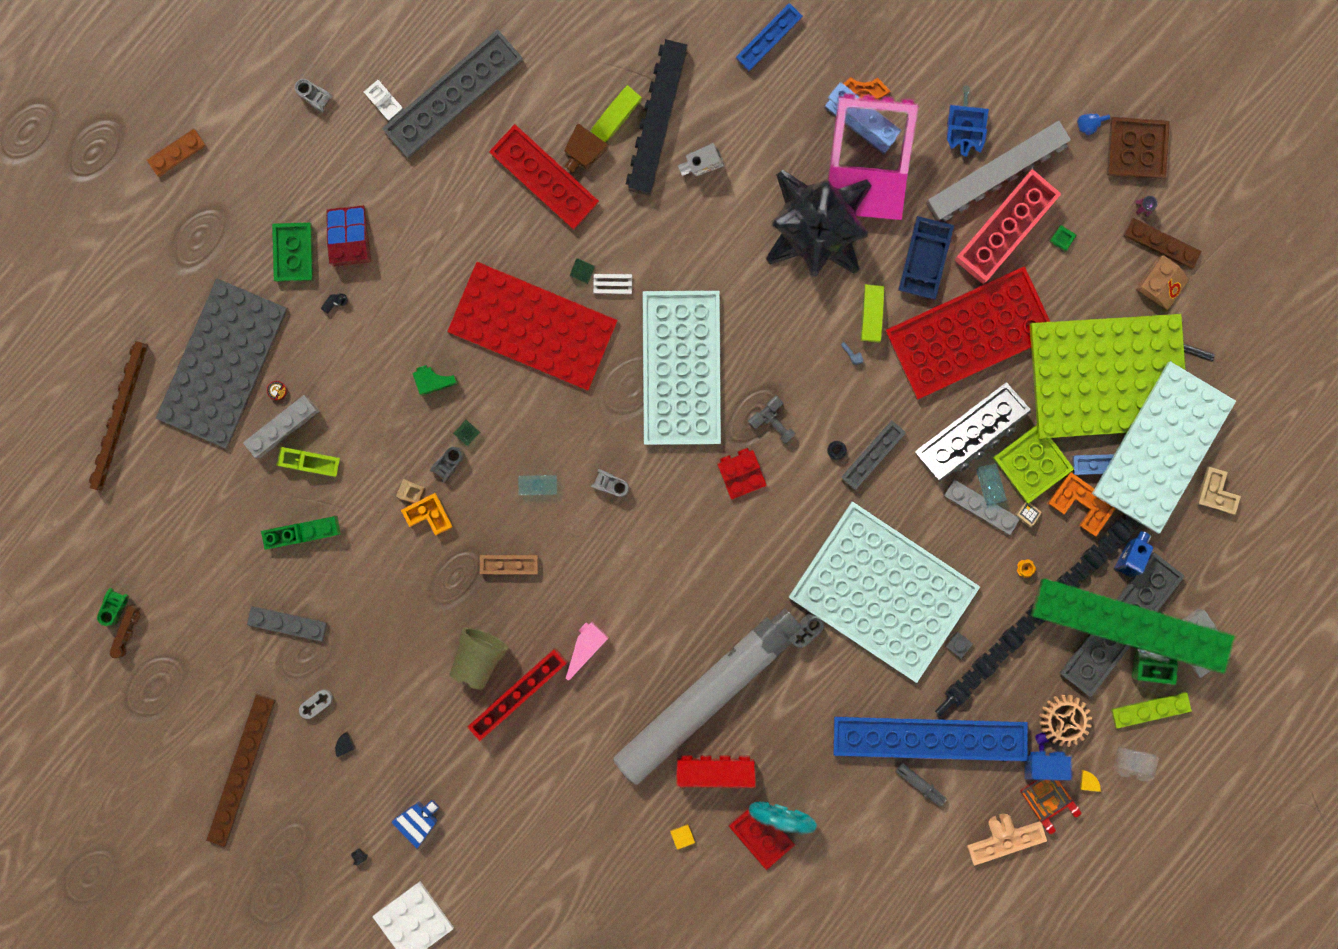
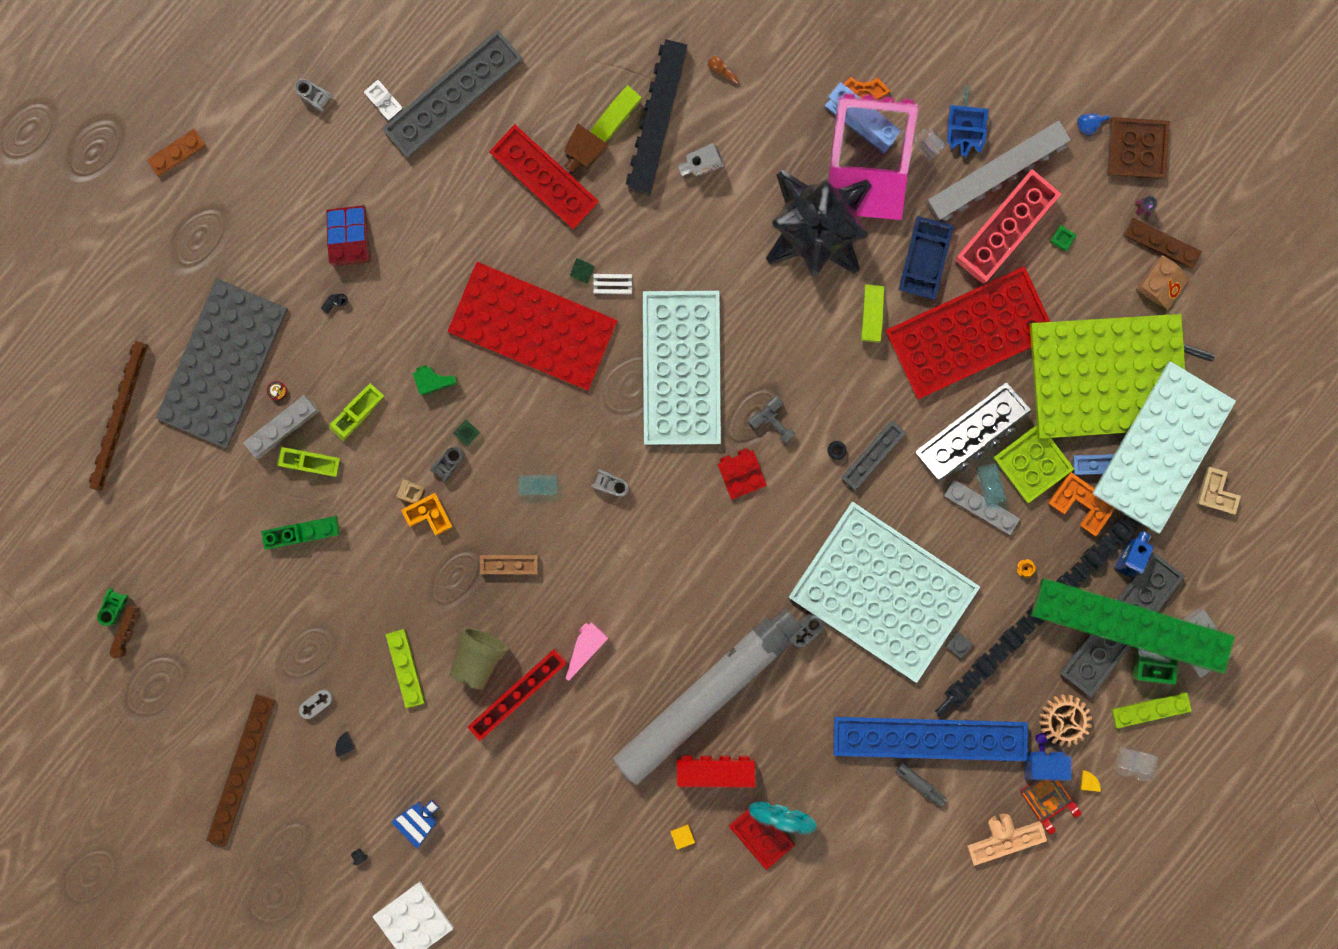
(287, 623): dark grey plate -> none
(292, 252): green plate -> none
(356, 412): none -> lime slope
(405, 668): none -> lime plate
(716, 64): none -> dark orange bar
(769, 37): blue plate -> none
(855, 358): sand blue hand -> none
(929, 143): none -> clear brick
(1028, 514): slope -> none

